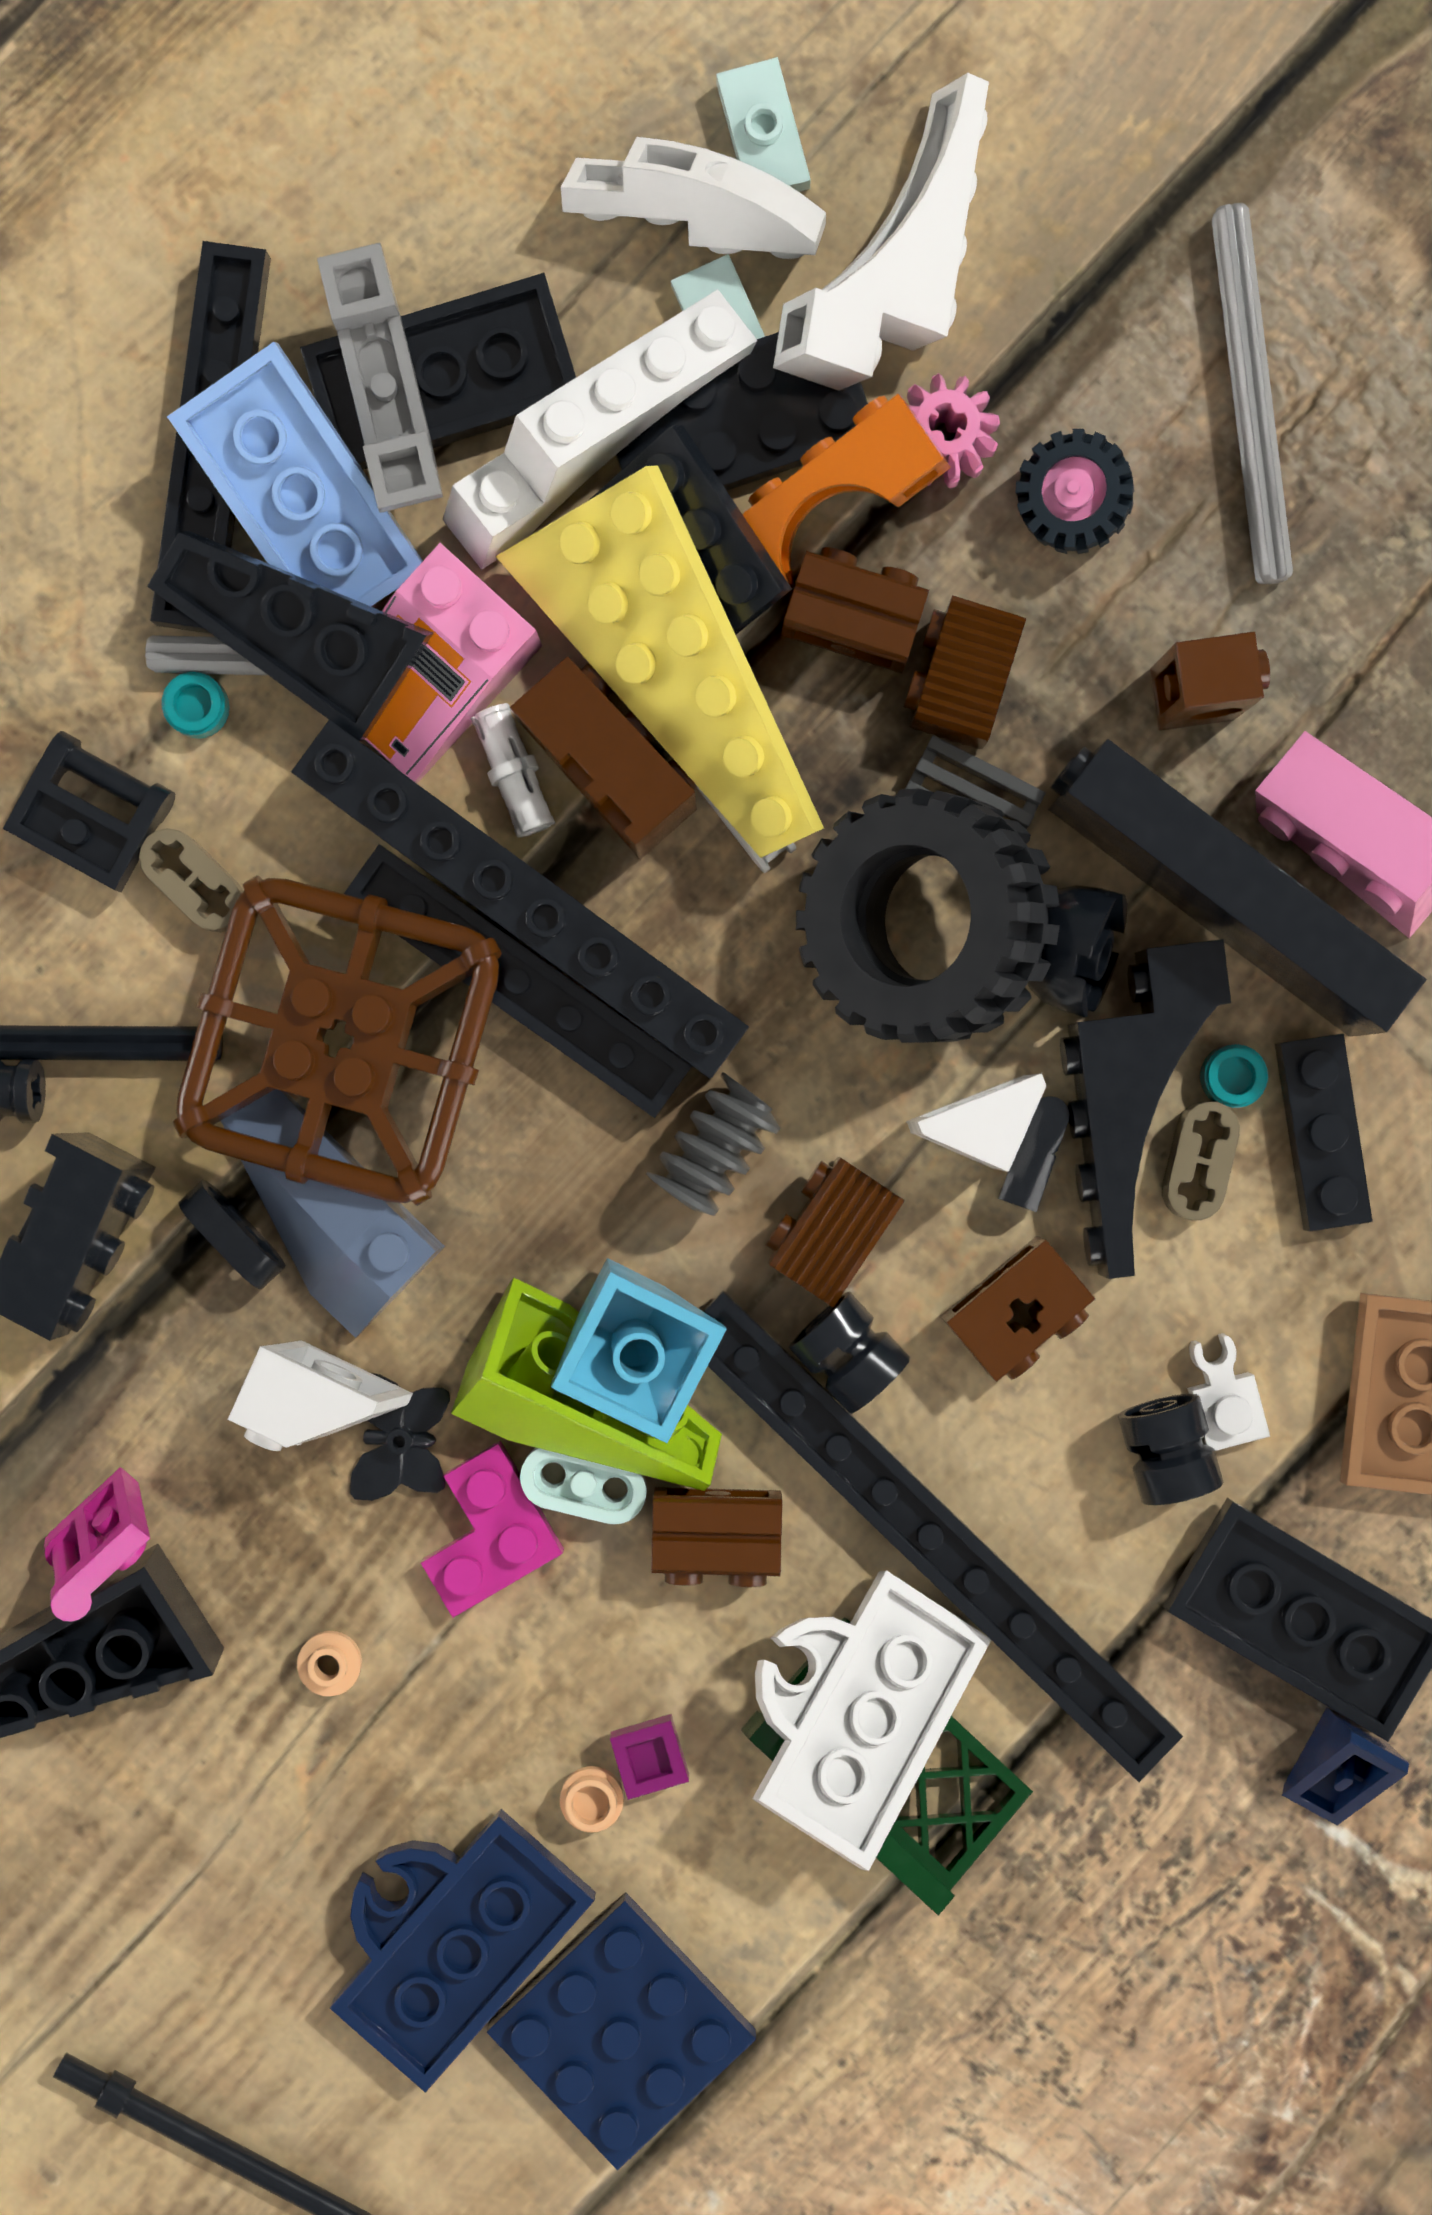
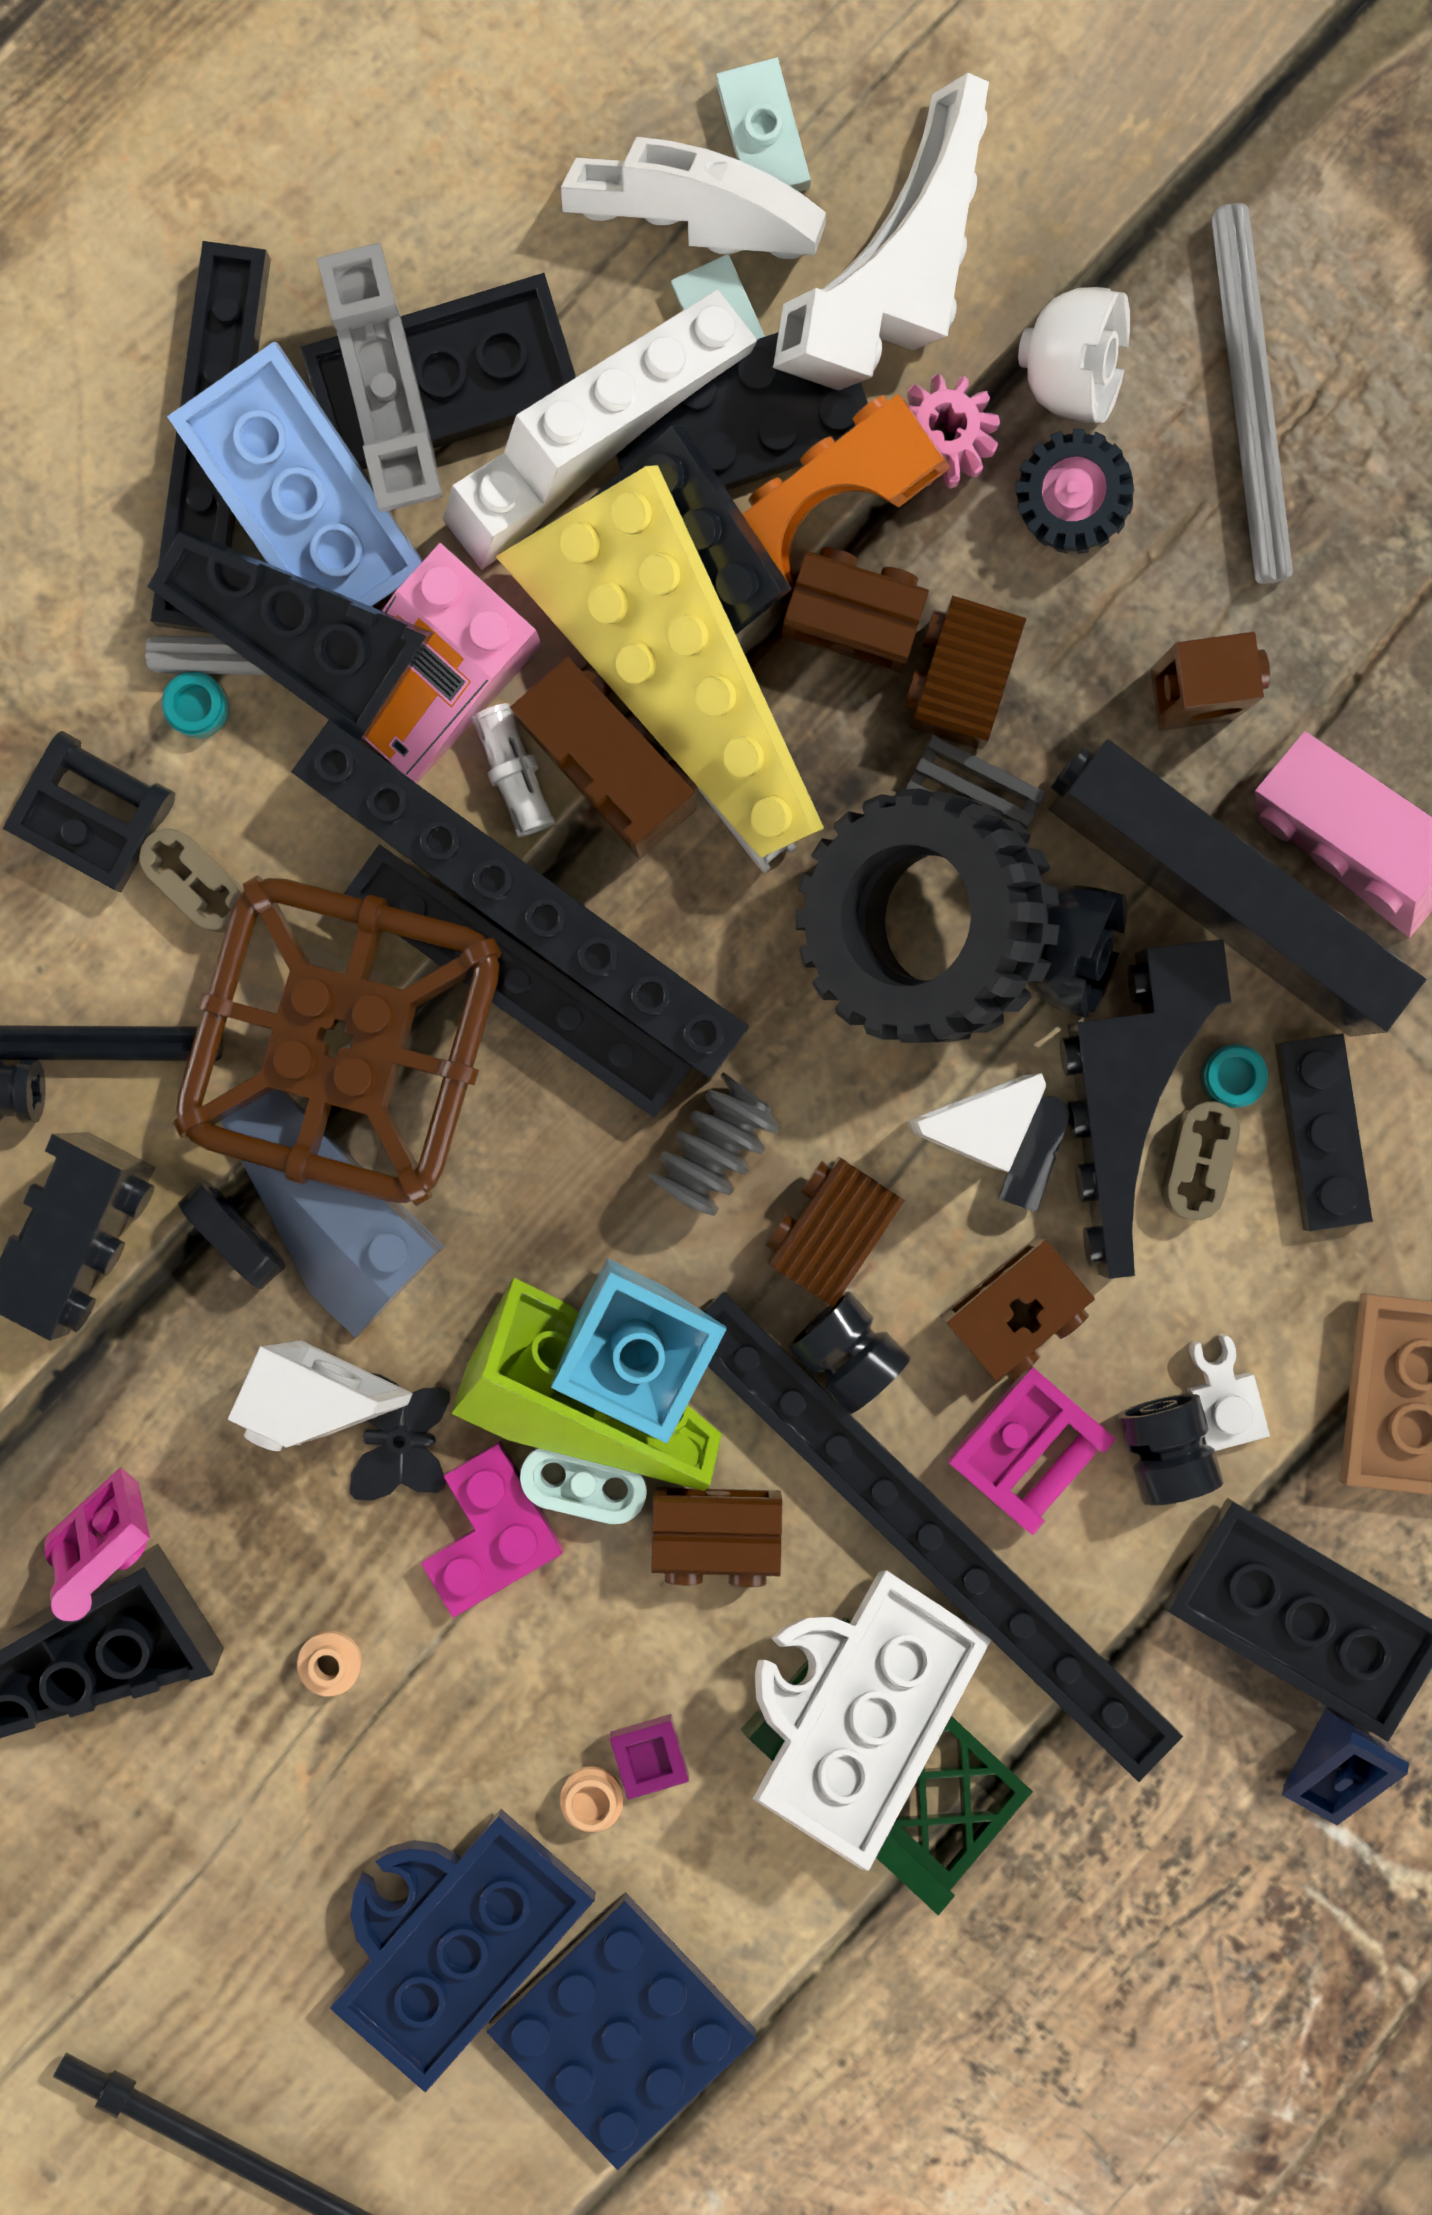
(1013, 1439): none -> dark pink plate
(1076, 352): none -> white cylinder

